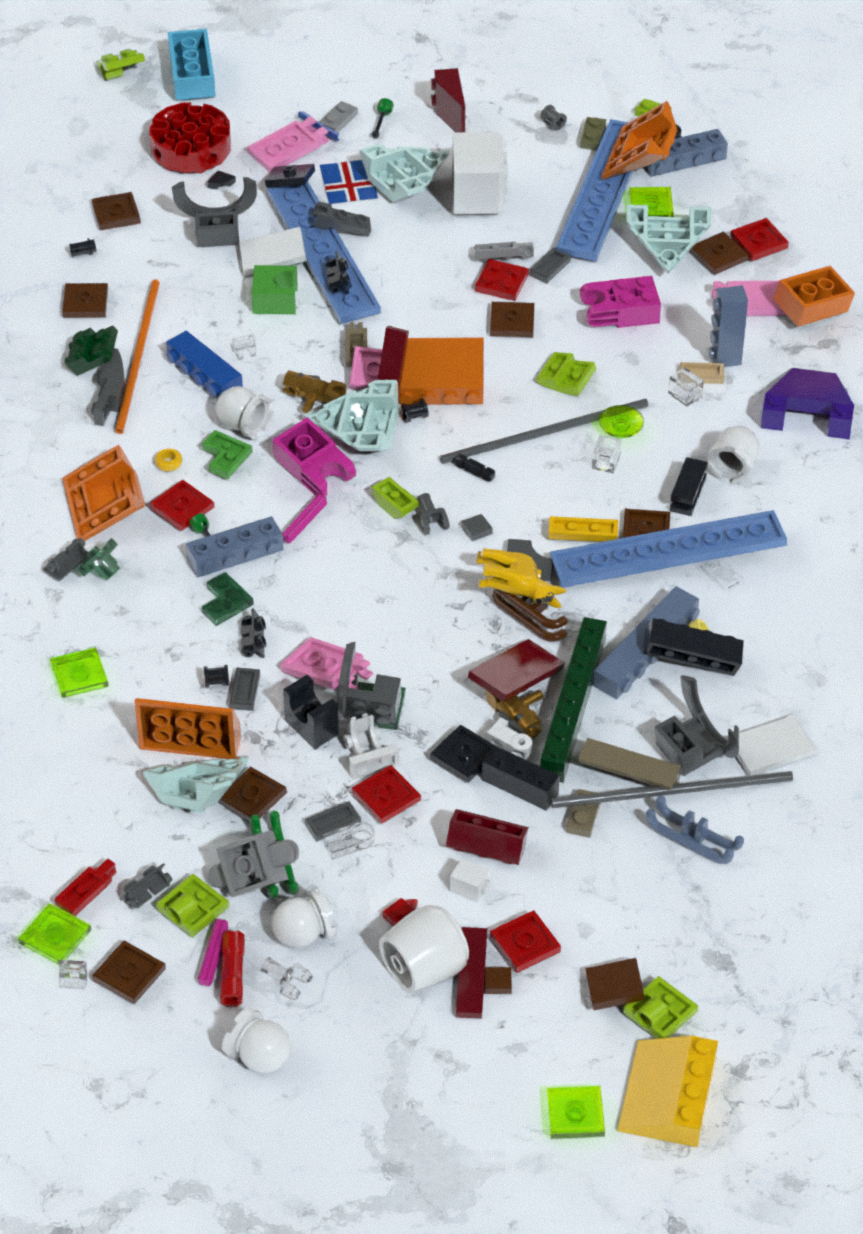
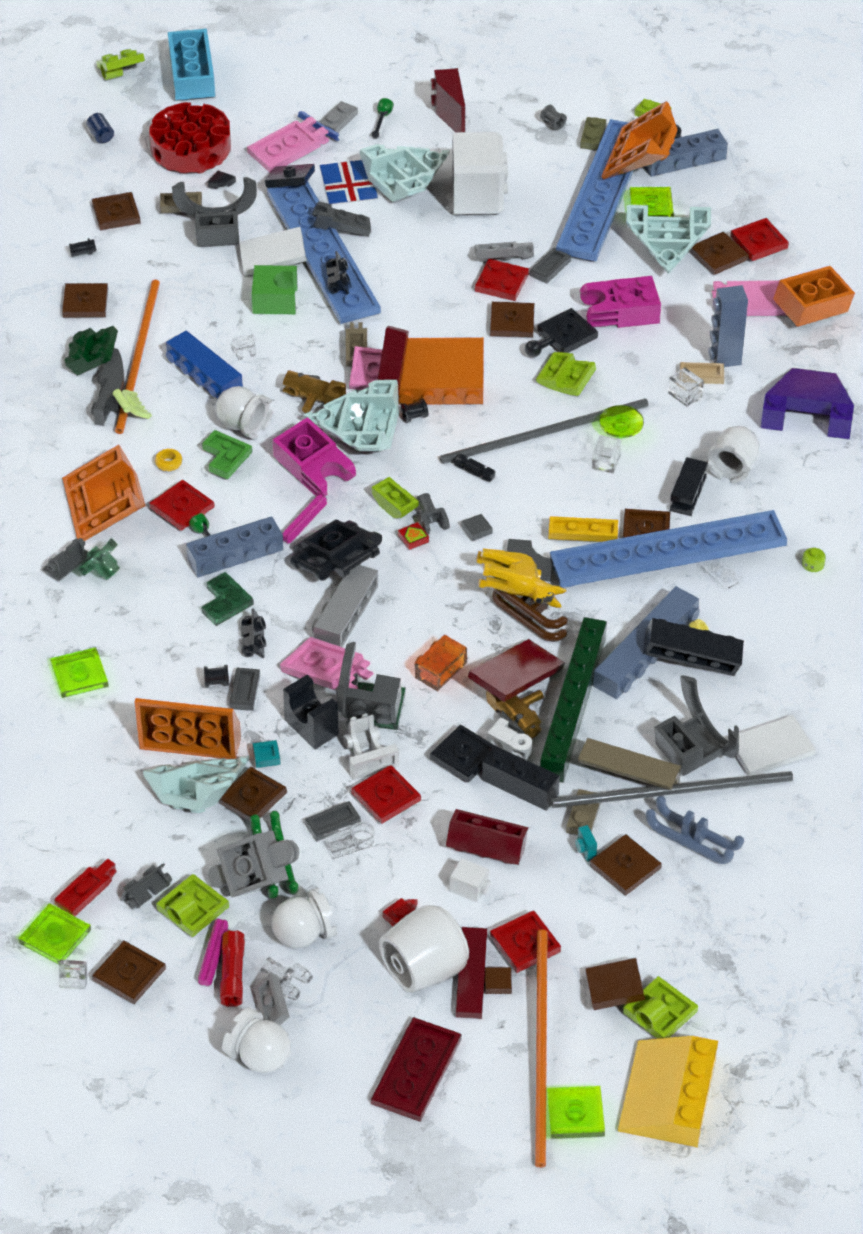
(100, 128): none -> dark blue brick
(130, 403): none -> yellowish green piece
(168, 205): none -> dark tan plate
(266, 754): none -> teal plate
(271, 999): none -> light grey plate
(334, 549): none -> black brick
(346, 606): none -> light grey brick
(413, 536): none -> tile
(416, 1069): none -> dark red tile
(440, 662): none -> clear orange brick
(541, 1050): none -> orange piece
(564, 331): none -> black plate
(586, 843): none -> teal plate
(625, 864): none -> reddish brown plate
(813, 559): none -> lime piece

